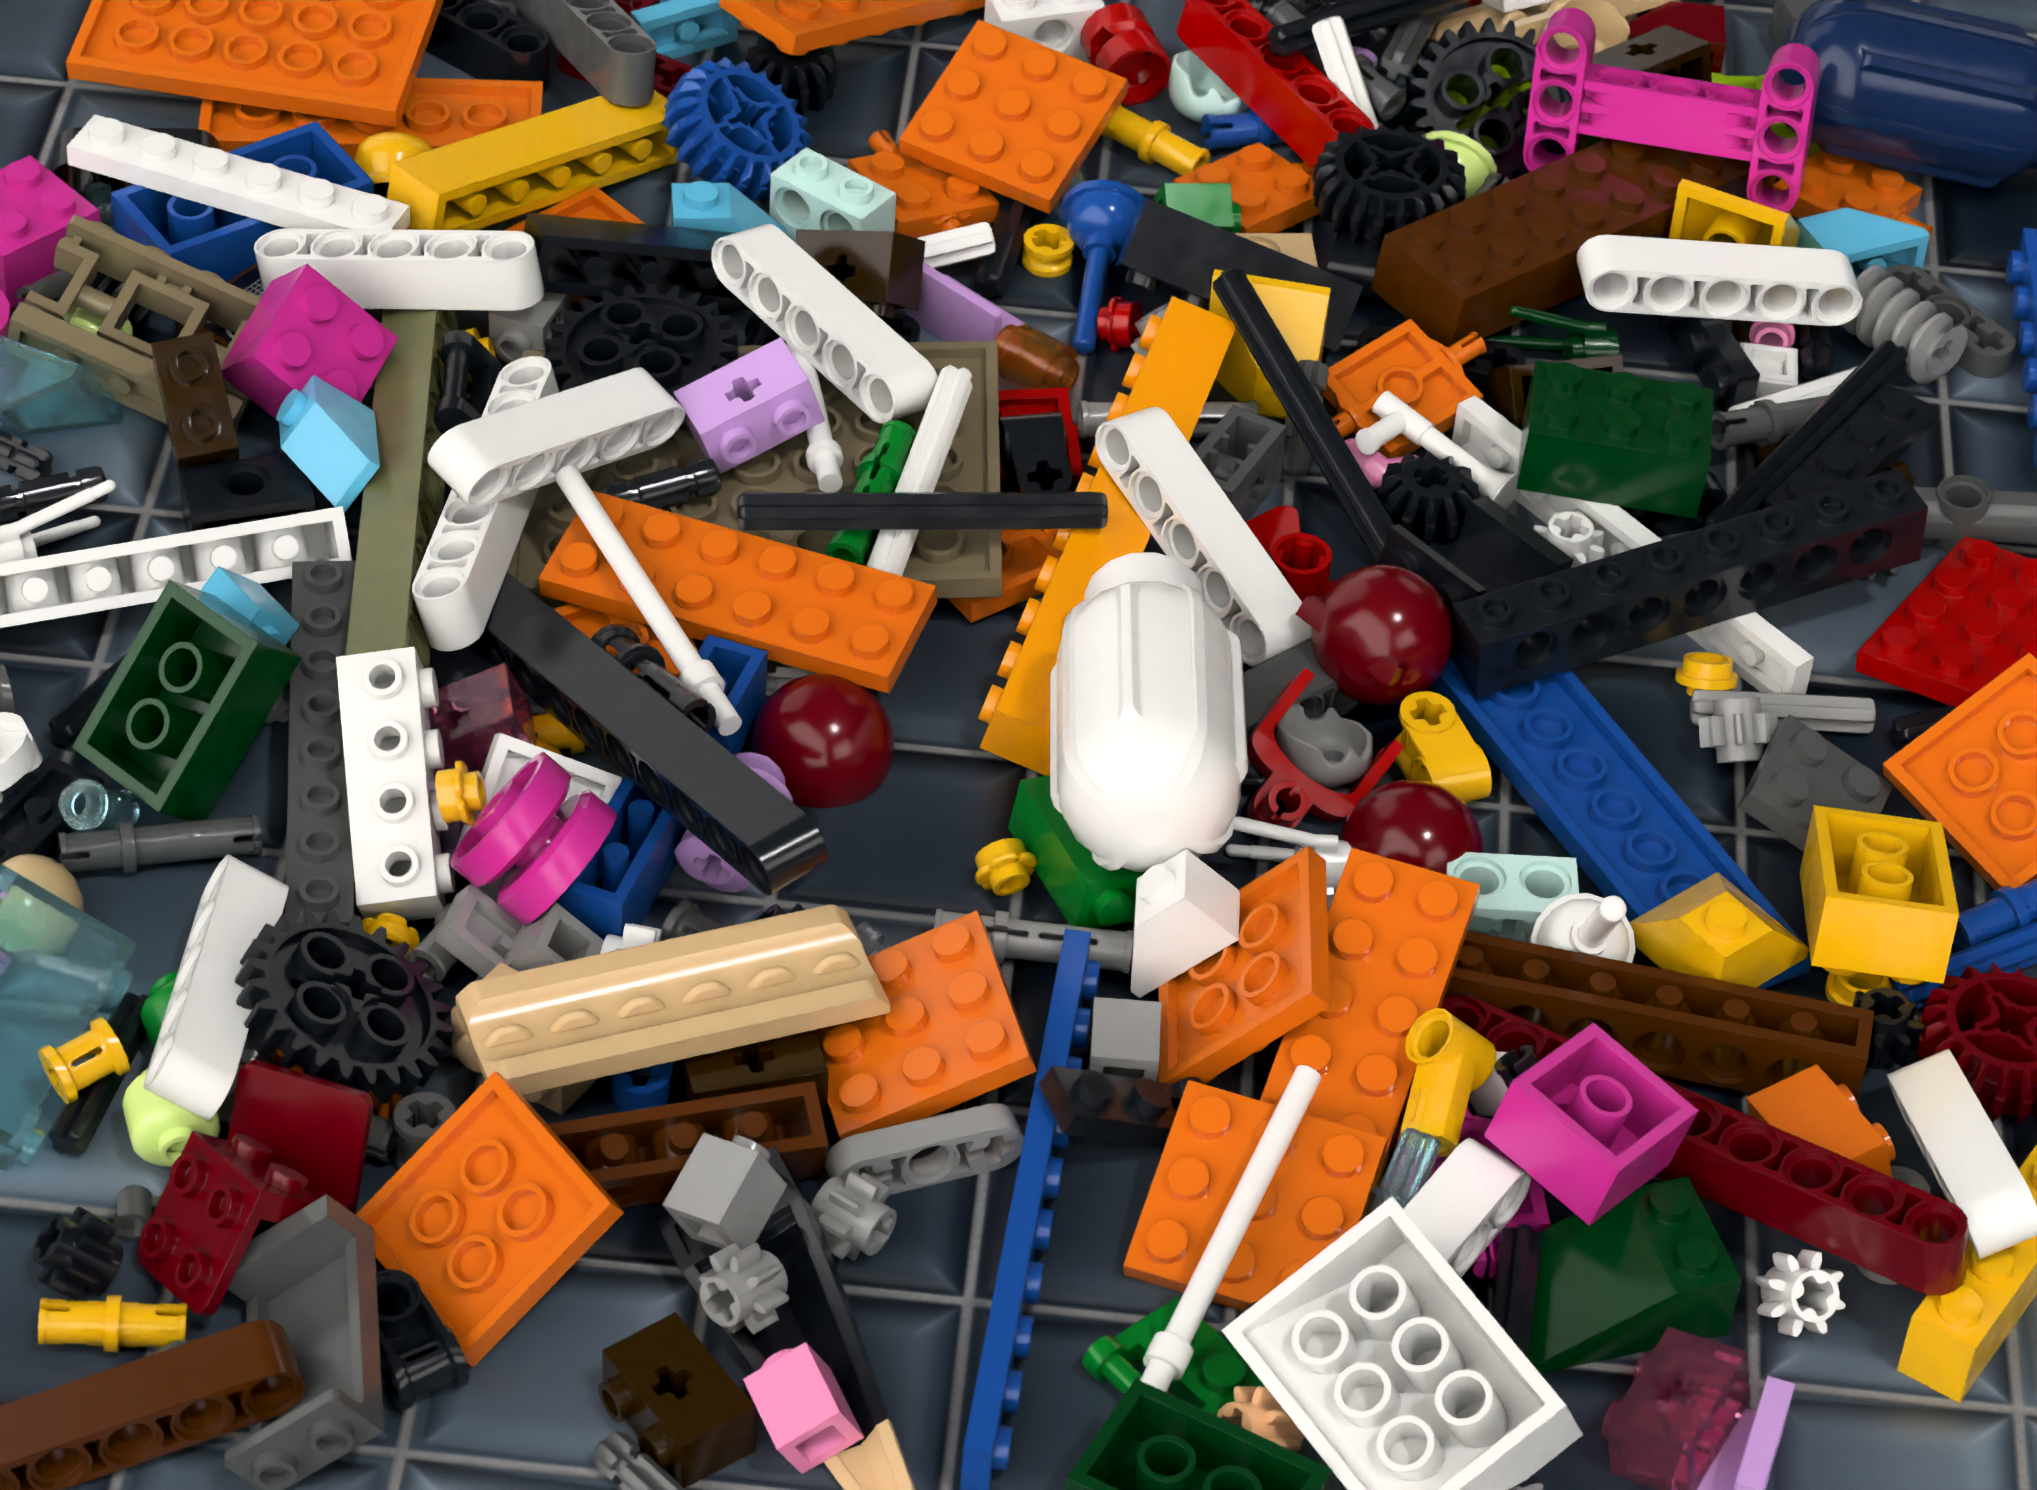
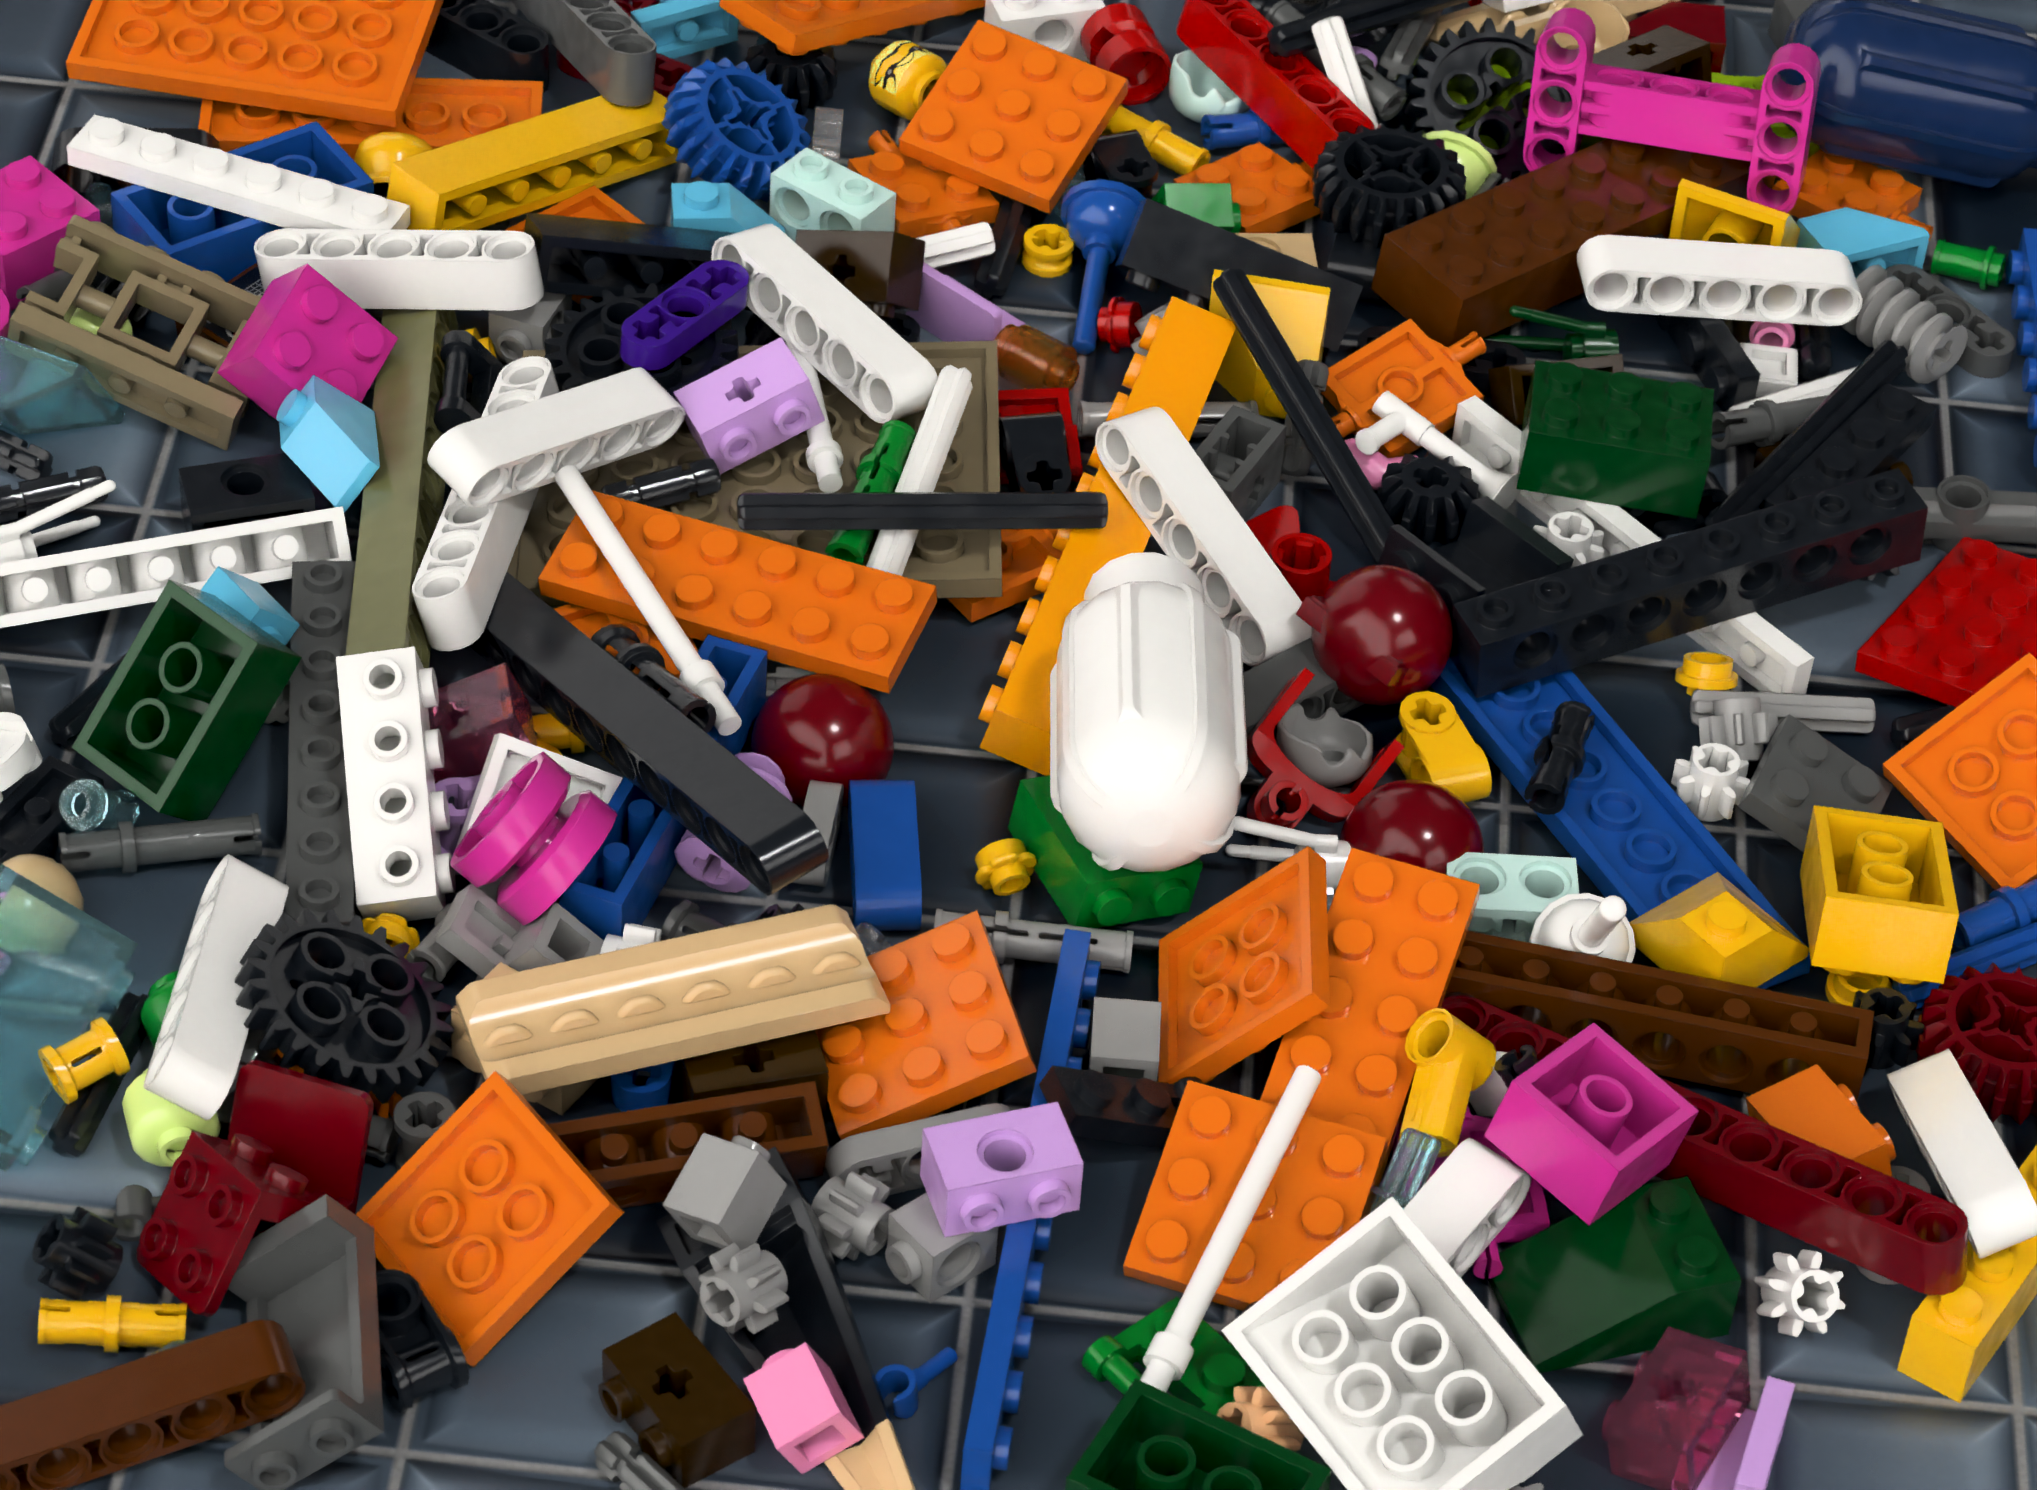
(195, 400): dark brown brick -> none
(460, 793): yellow plate -> none
(677, 334): none -> dark purple beam
(824, 808): none -> light grey beam
(827, 132): none -> clear beam
(884, 854): none -> blue beam
(904, 77): none -> yellow head
(909, 1382): none -> blue hand
(926, 1258): none -> light grey brick
(1001, 1169): none -> lavender brick
(1124, 160): none -> black piece
(1180, 920): white slope -> none
(1516, 1283): black axle -> none
(1559, 757): none -> black pin
(1711, 781): none -> white gear
(1969, 263): none -> green pin

